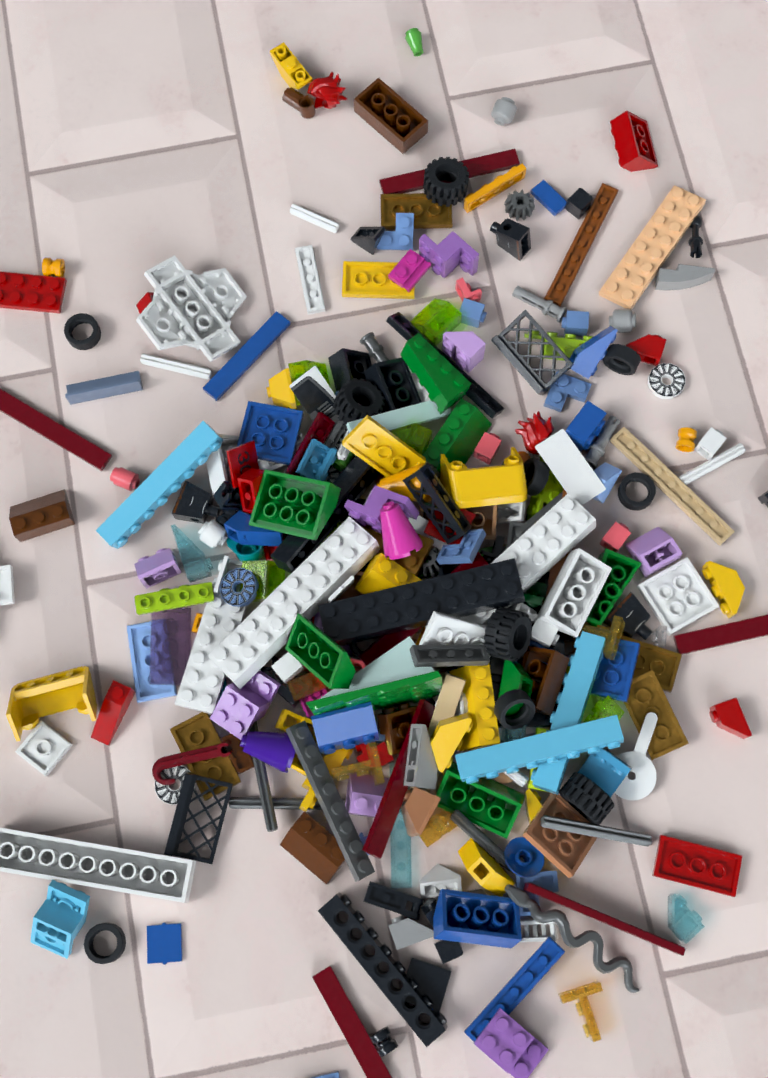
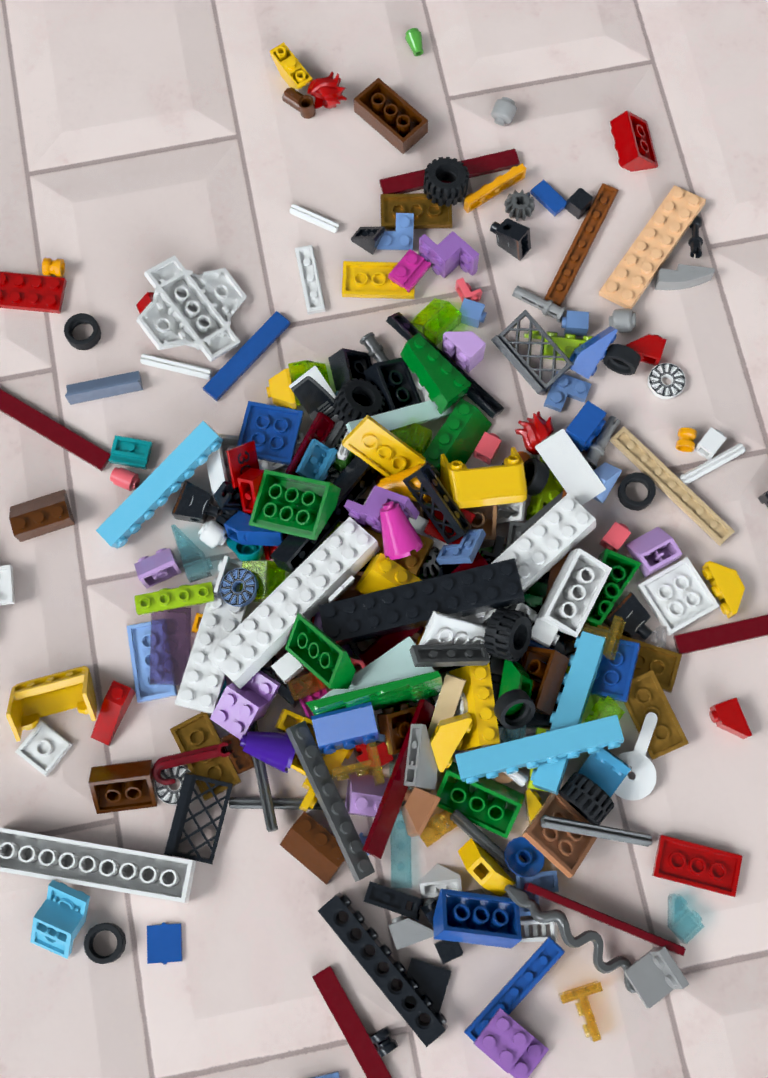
(123, 786): none -> reddish brown slope
(130, 452): none -> teal plate
(655, 976): none -> light grey bracket

